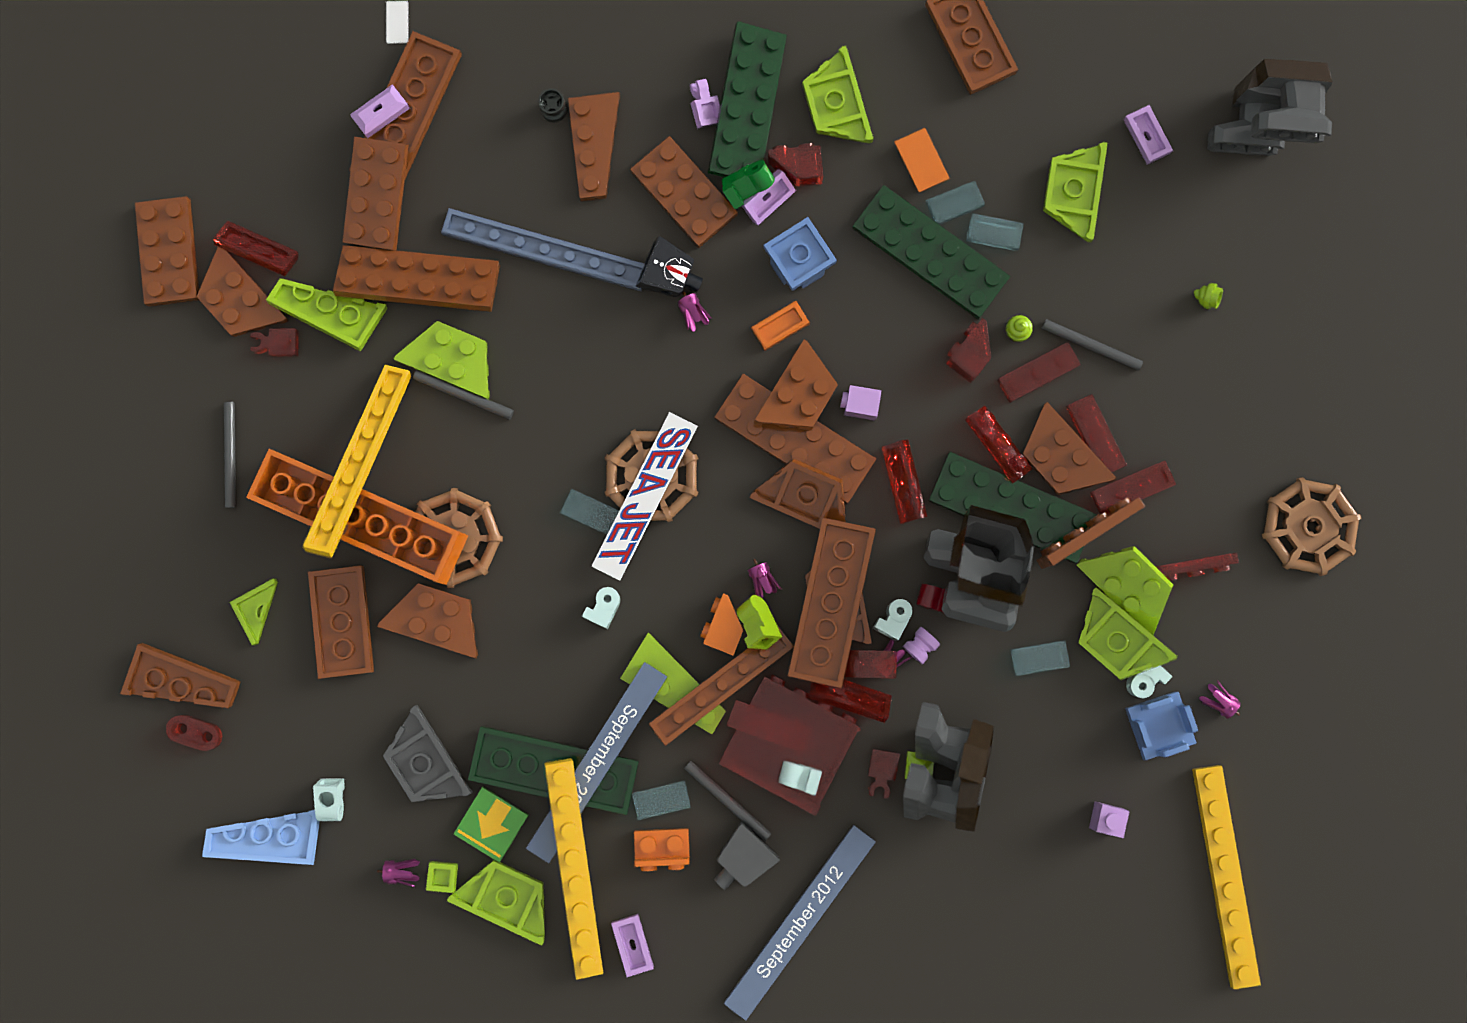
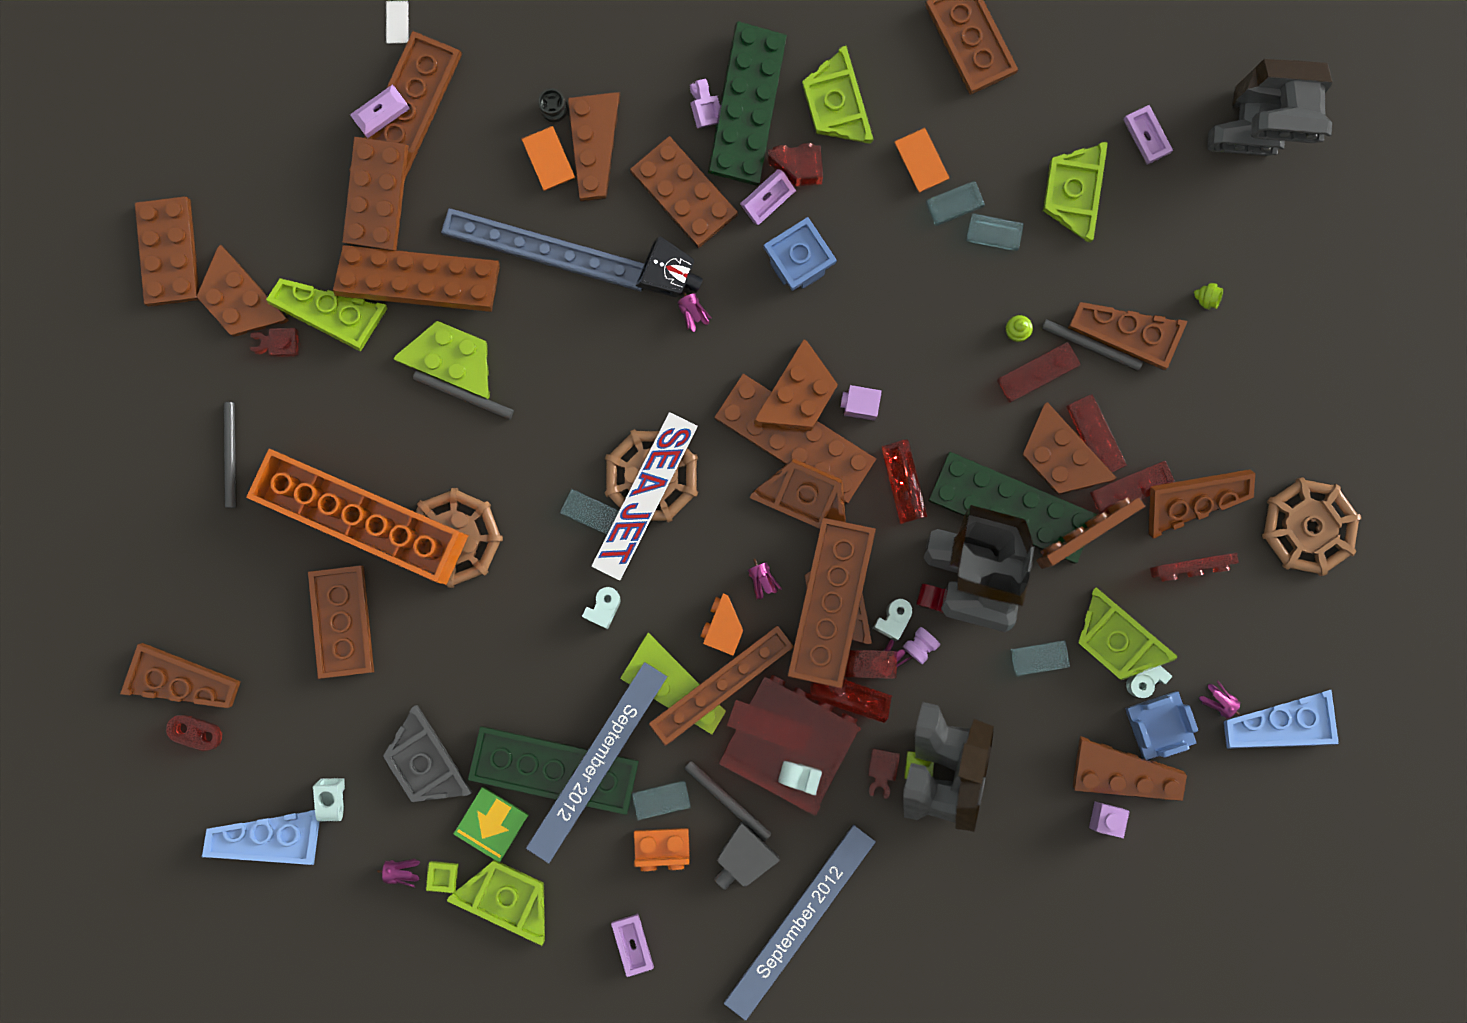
(253, 609): lime tile -> none
(256, 248): clear red plate -> none
(357, 462): yellow plate -> none
(434, 619): dark orange wing -> none
(548, 158): none -> orange piece
(573, 868): yellow plate -> none
(747, 182): green leg -> none
(758, 623): lime leg -> none
(780, 325): orange tile -> none
(931, 252): dark green plate -> none
(973, 353): clear red slope -> none
(998, 444): clear red plate -> none
(1114, 772): none -> dark orange wing
(1131, 584): lime wing -> none
(1138, 335): none -> dark orange wing
(1195, 498): none -> dark orange wing
(1226, 877): yellow plate -> none
(1295, 723): none -> light blue wing

